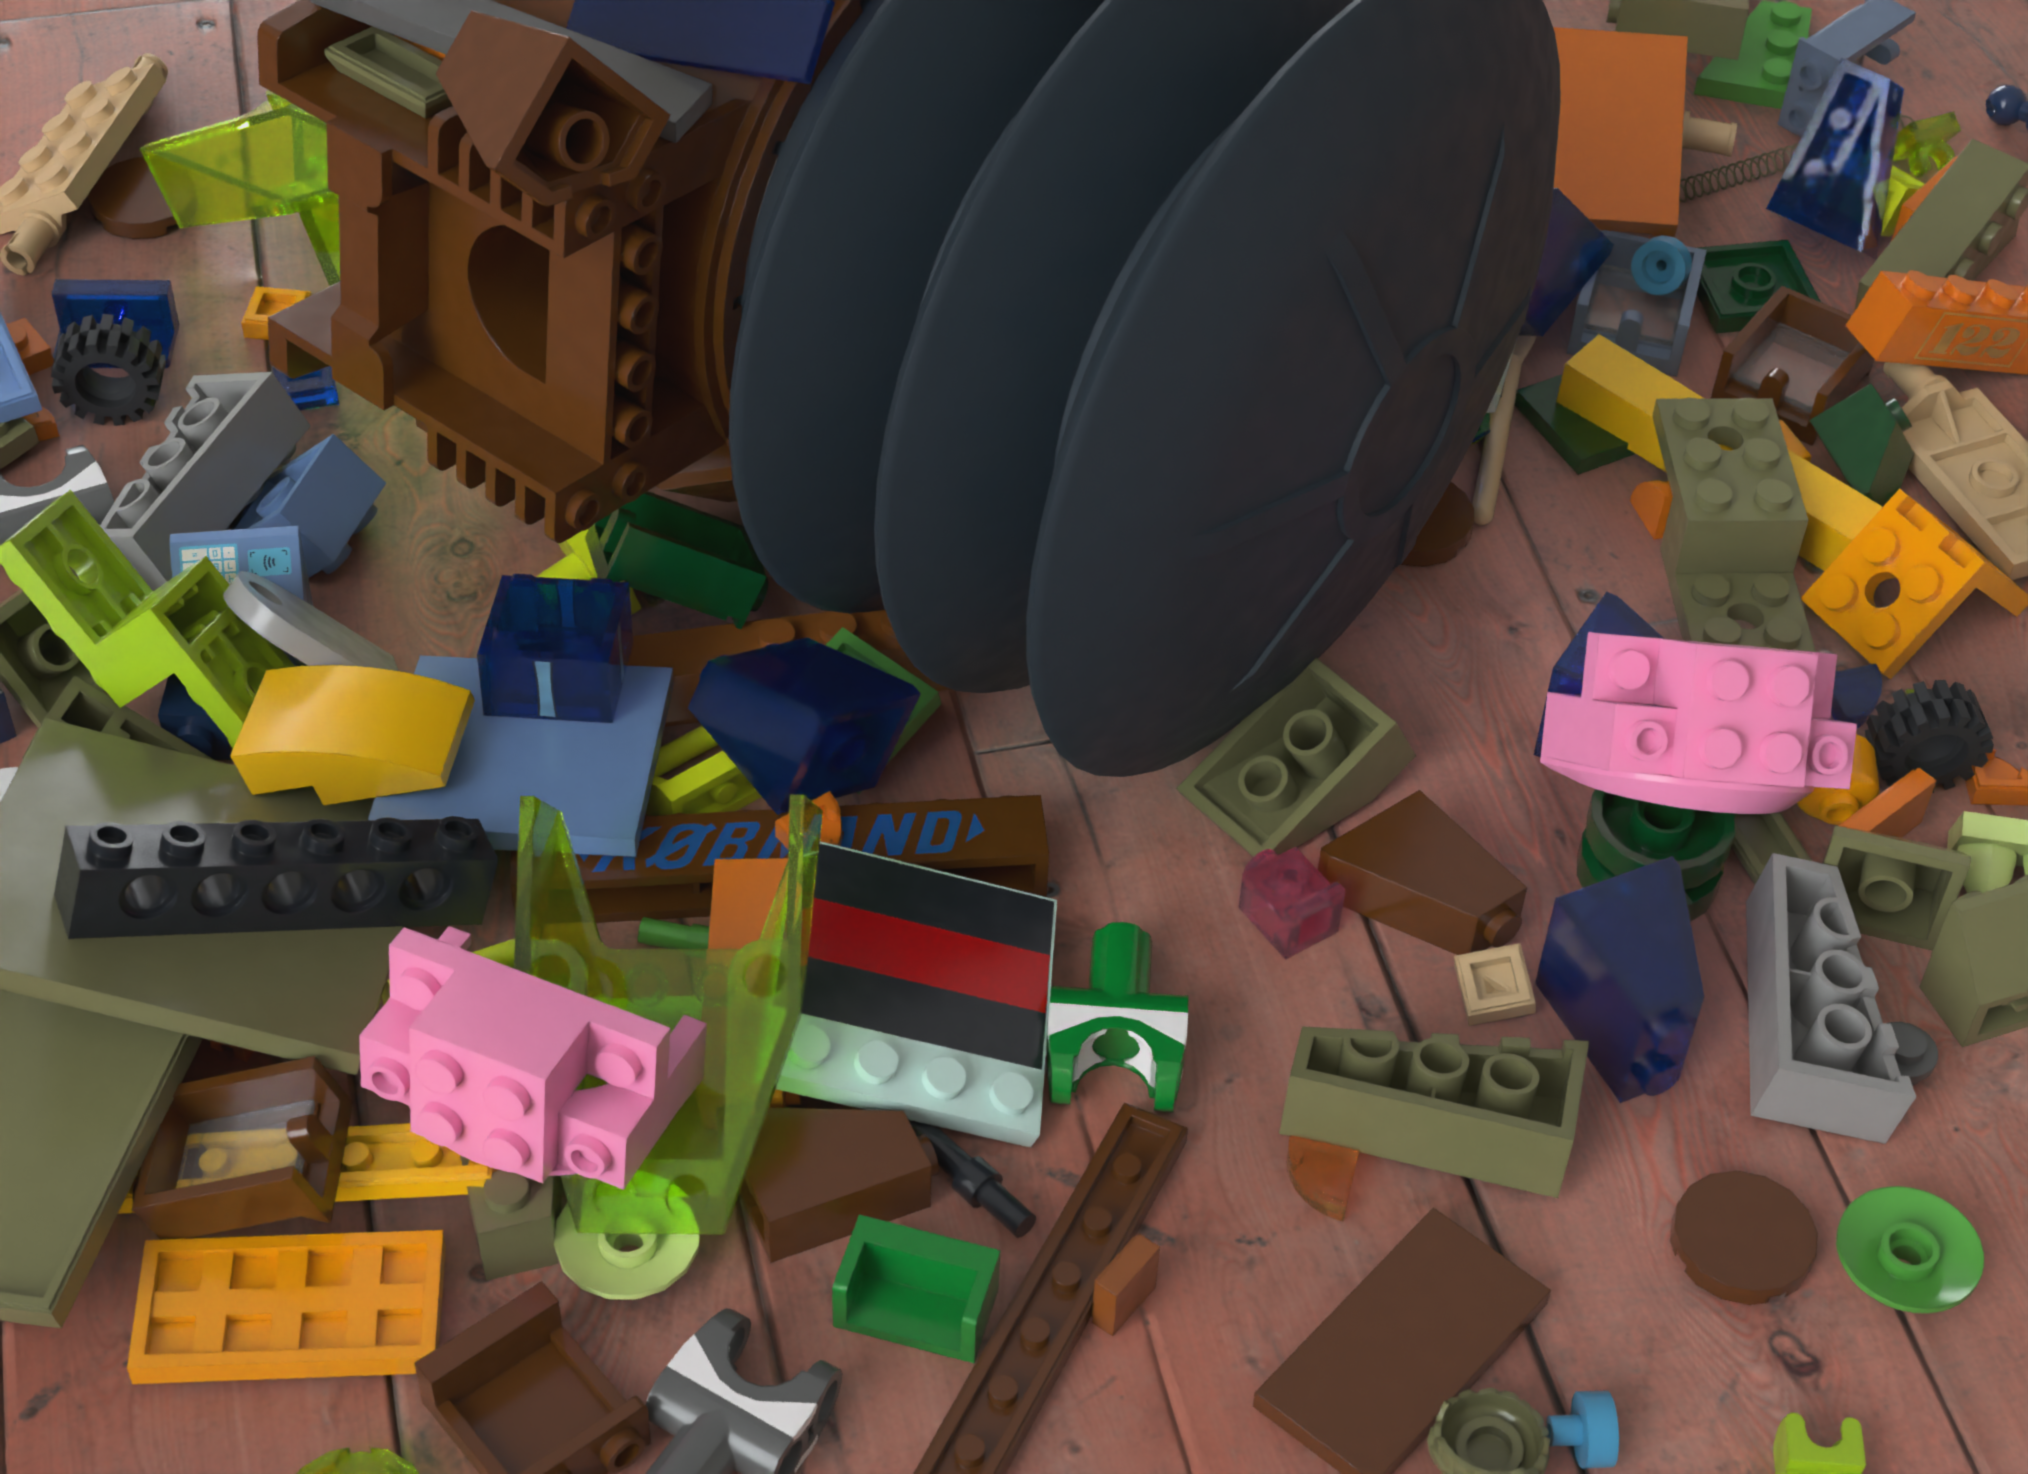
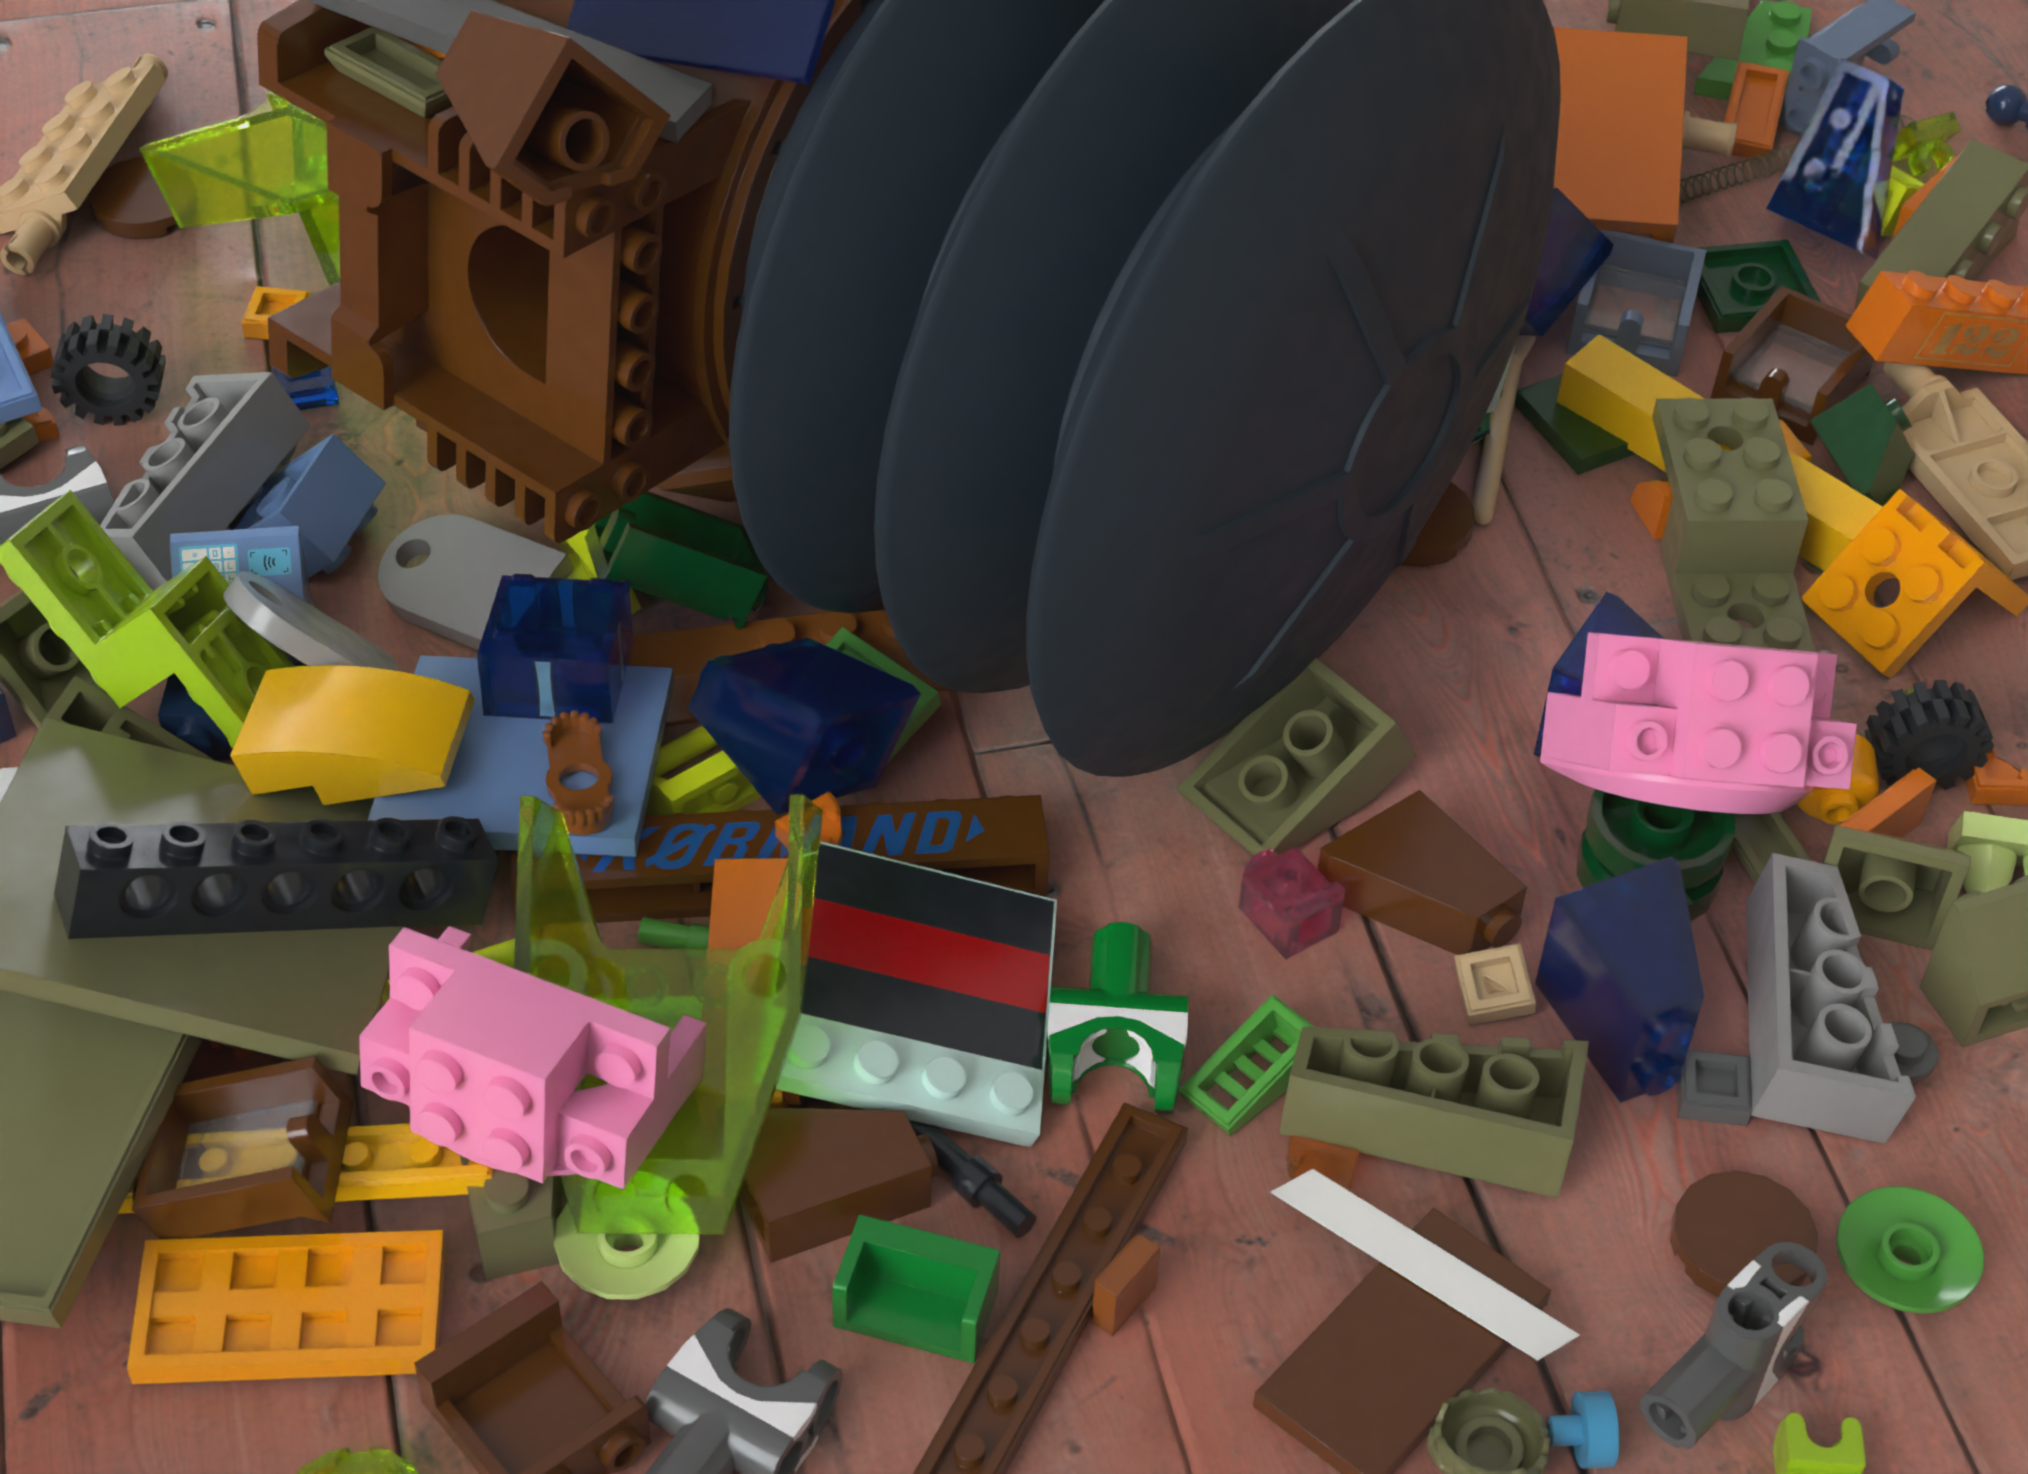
(143, 301): clear blue panel -> none
(461, 575): none -> light grey tile
(574, 747): none -> dark orange piece
(1264, 1025): none -> bright green slope
(1426, 1264): none -> white sticker
(1661, 265): dark azure tile -> none
(1715, 1088): none -> dark grey tile
(1744, 1349): none -> dark grey connector
(1755, 107): none -> orange tile
(1856, 693): clear blue tile -> none

